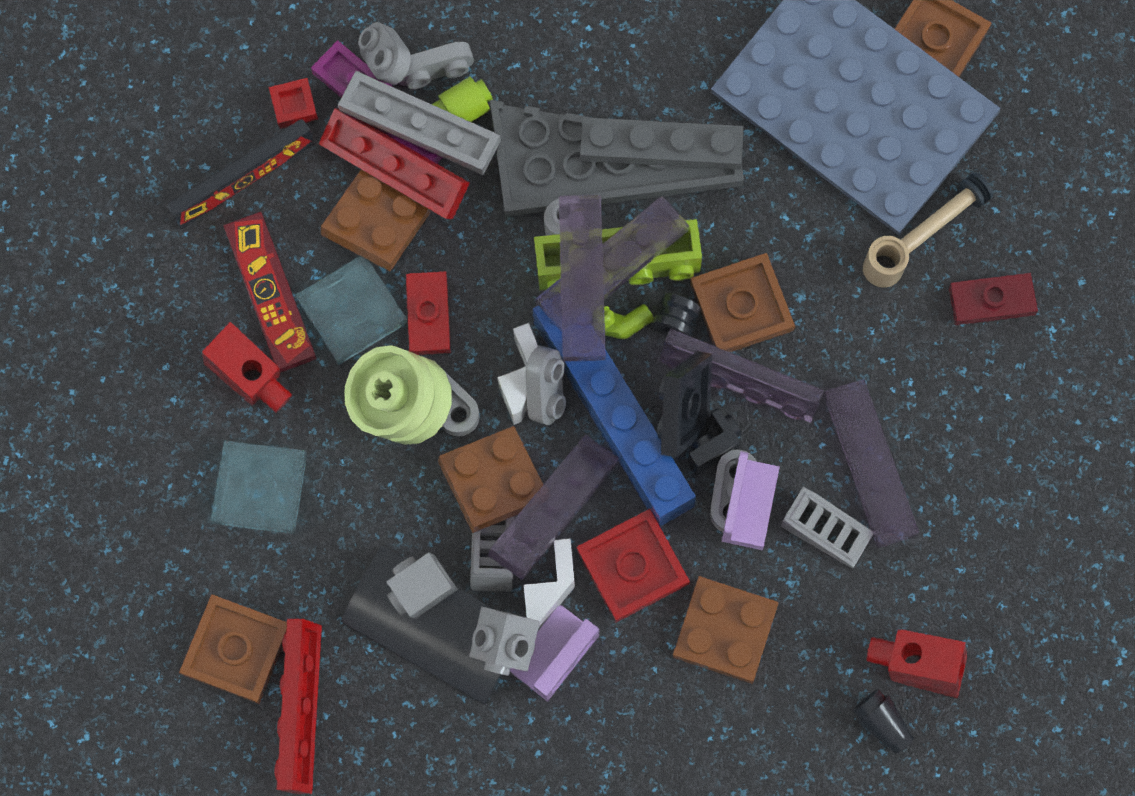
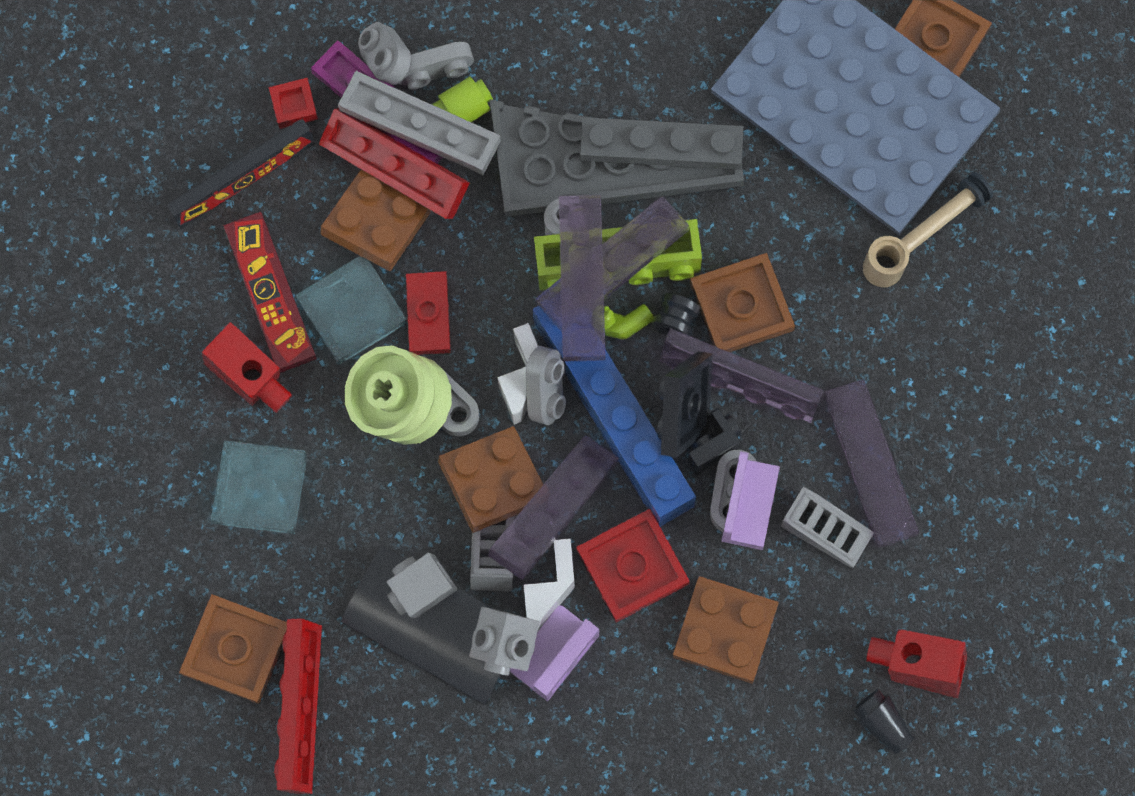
(993, 299): dark red plate -> none

